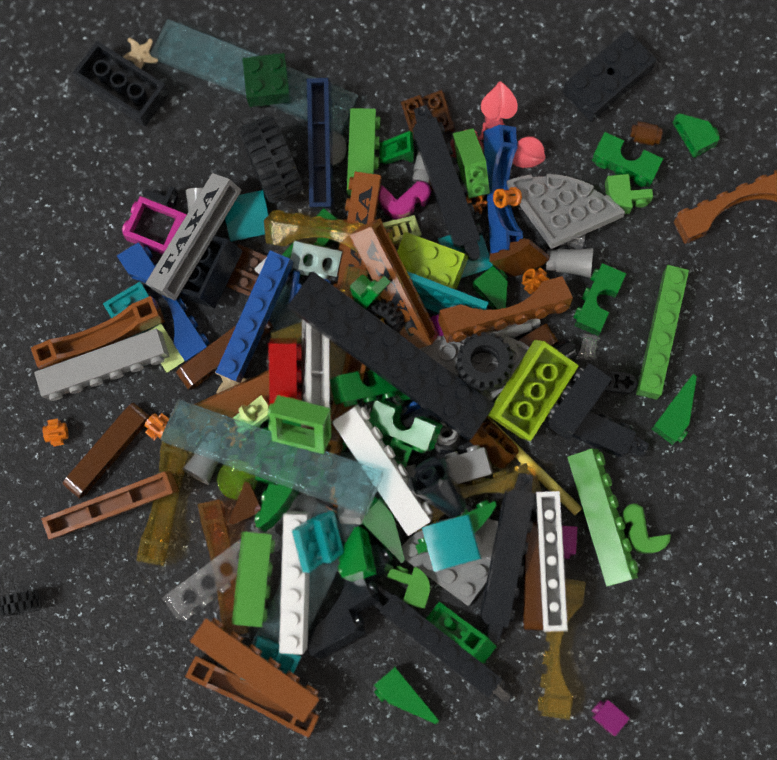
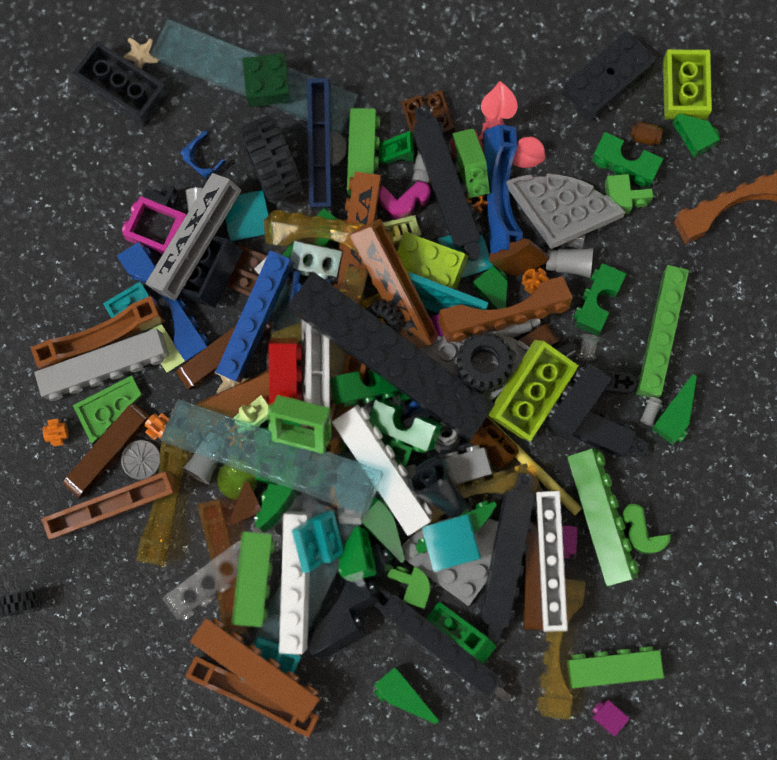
(103, 408): none -> bright green wing
(140, 459): none -> light grey wheel
(188, 156): none -> blue helmet
(365, 291): green slope -> none
(507, 197): orange bush -> none
(614, 668): none -> bright green brick
(651, 411): none -> light grey pin
(687, 83): none -> lime brick

